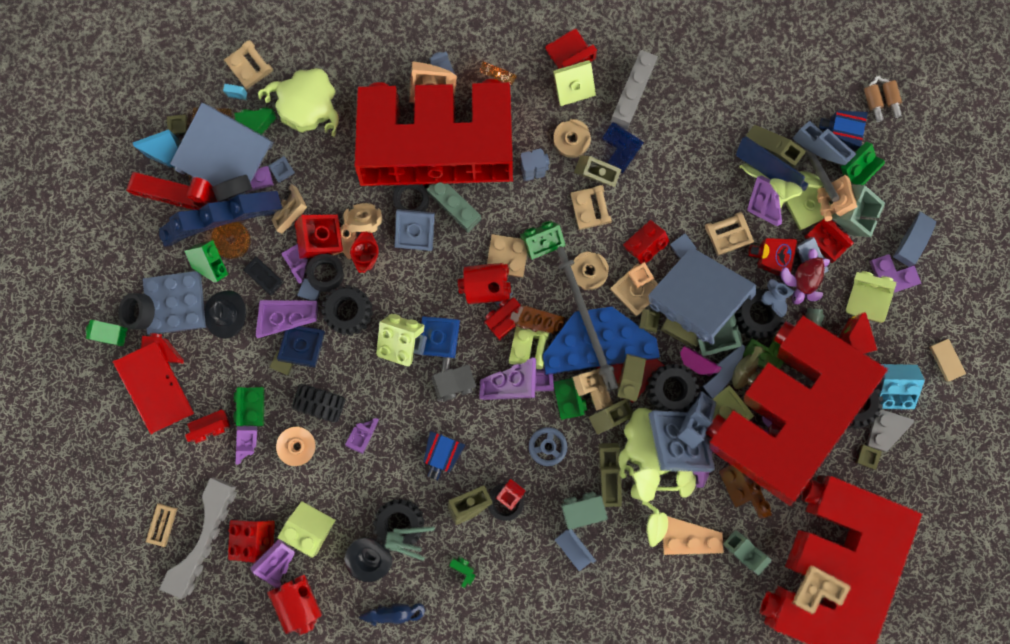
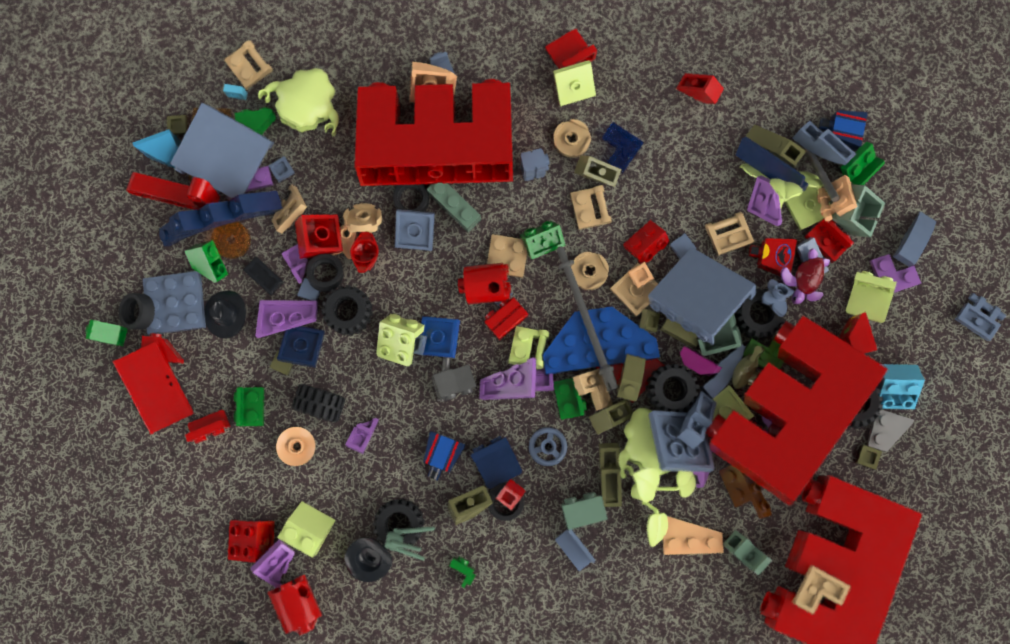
(163, 543): tan tile -> none
(216, 498): light grey arch -> none
(232, 187): black tyre -> none
(245, 442): medium lavender slope -> none
(395, 614): dark blue animal -> none
(496, 462): none -> dark blue bracket
(497, 73): clear orange plate -> none
(537, 319): reddish brown bracket -> none
(634, 89): light grey arch -> none
(701, 87): none -> red slope
(815, 315): sand green cone -> none
(891, 95): medium nougat piece -> none
(947, 360): tan tile -> none
(977, 321): none -> sand blue plate

